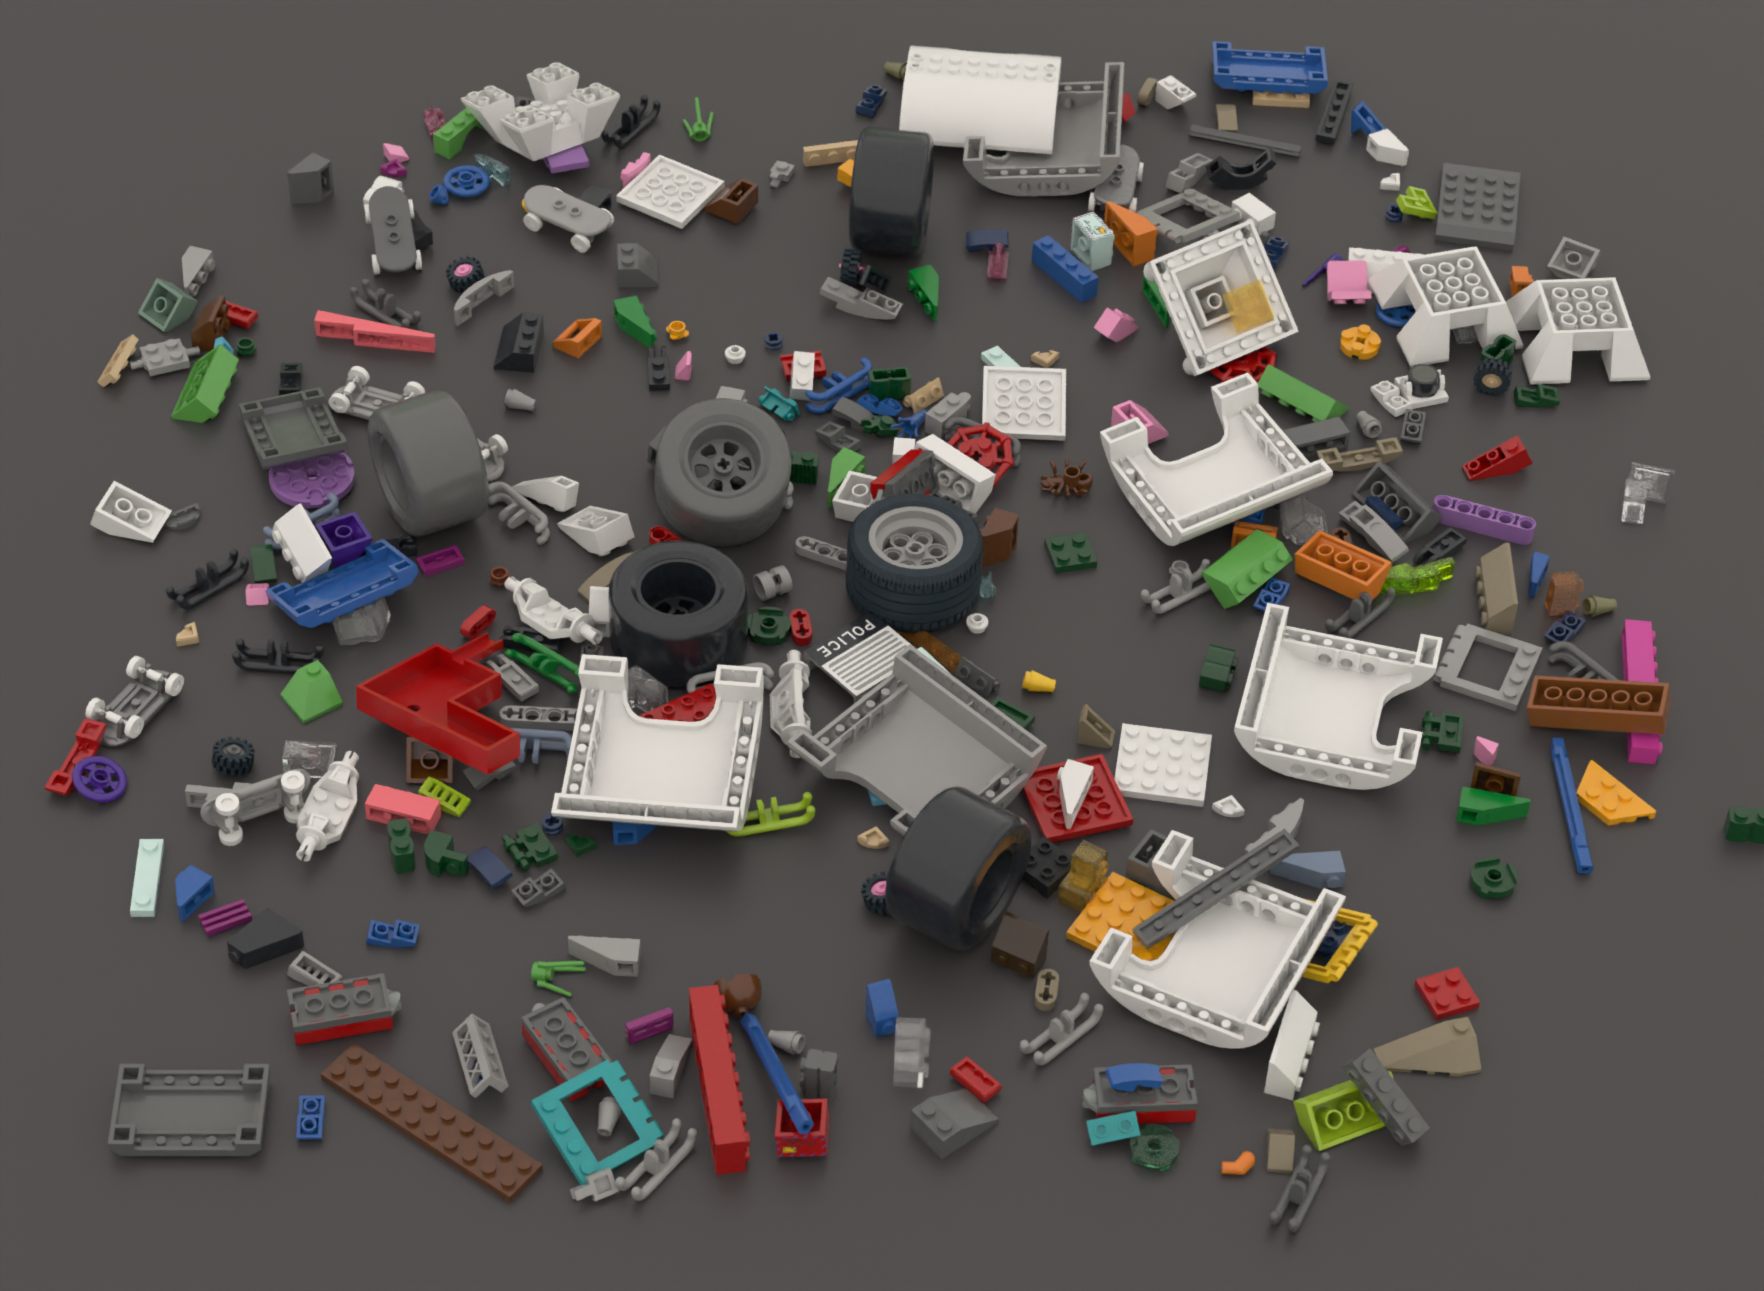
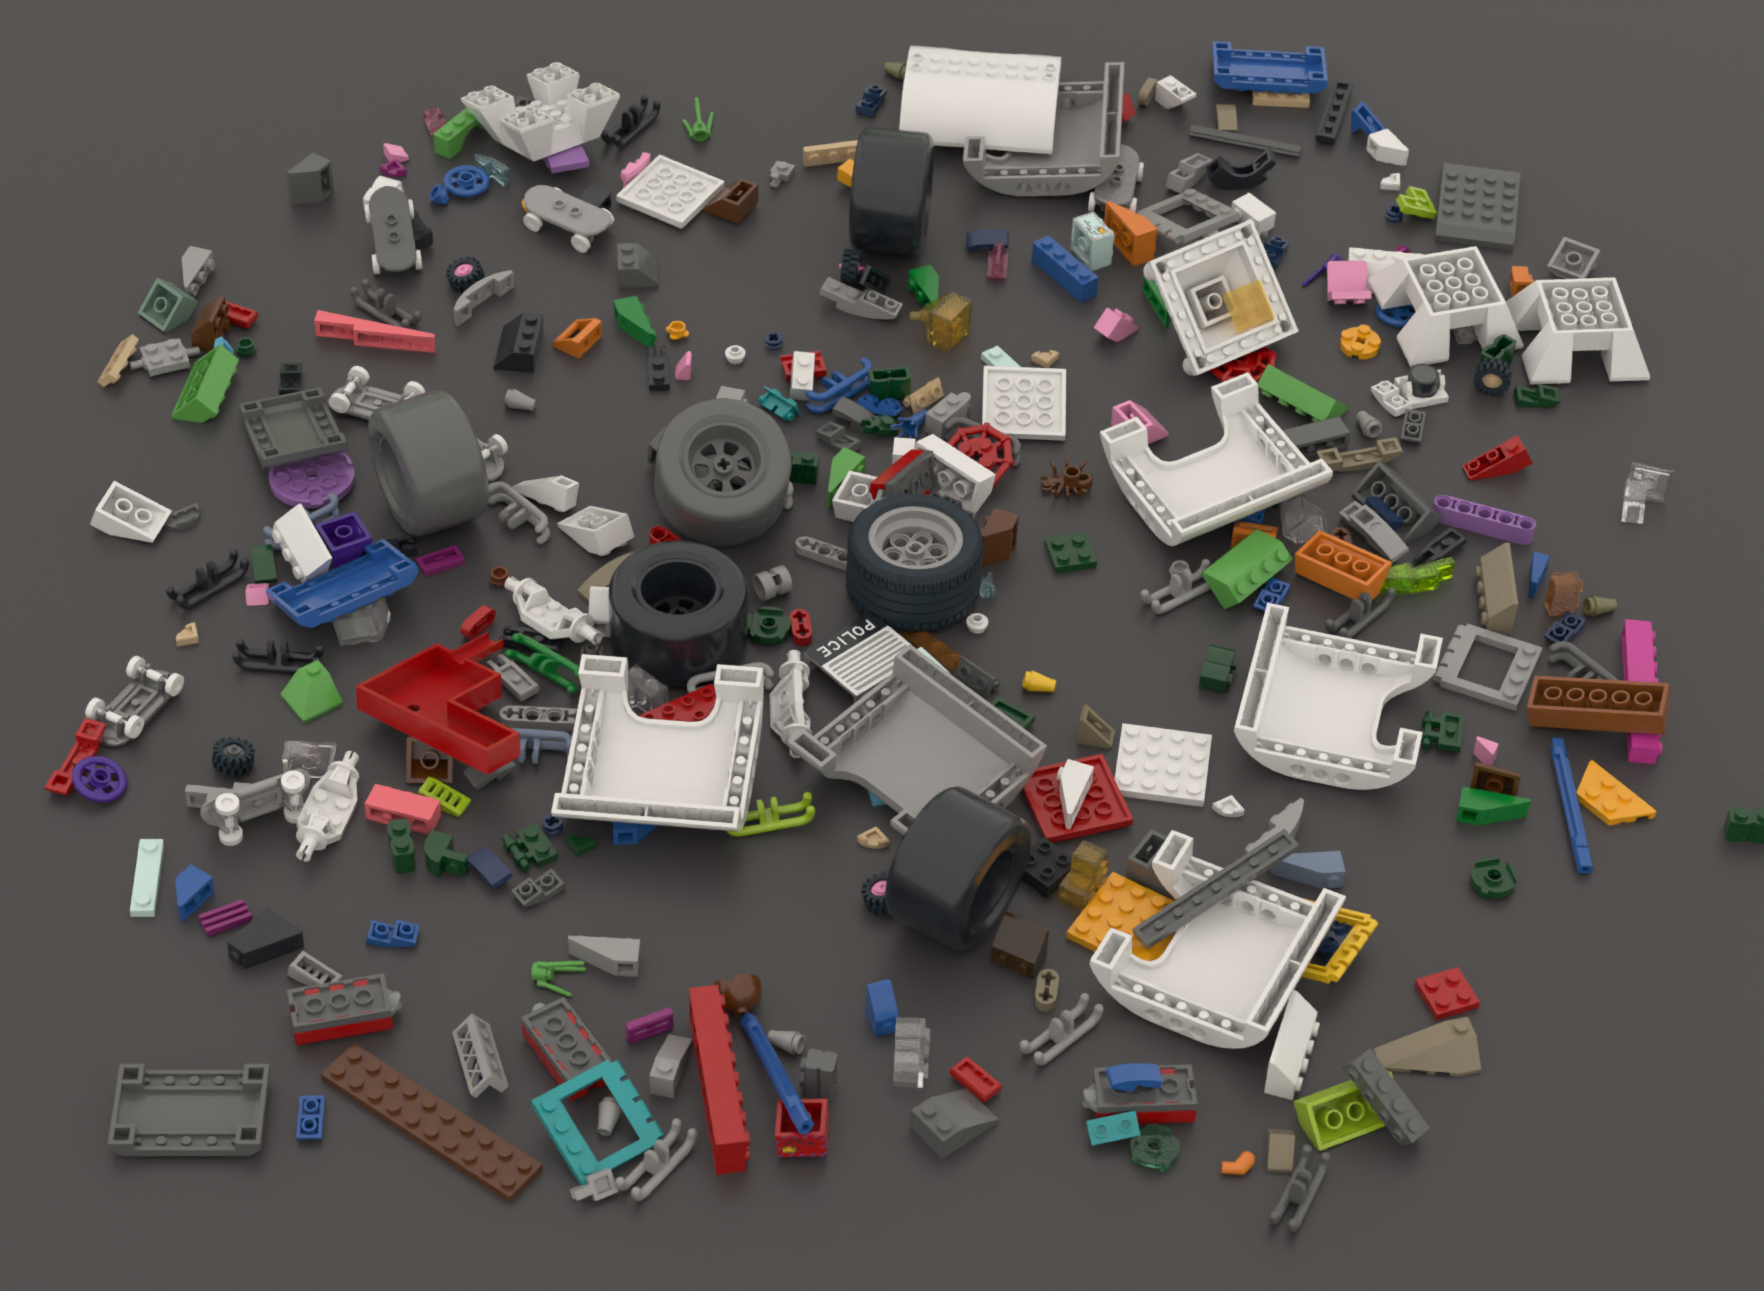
(946, 320): none -> clear yellow piece

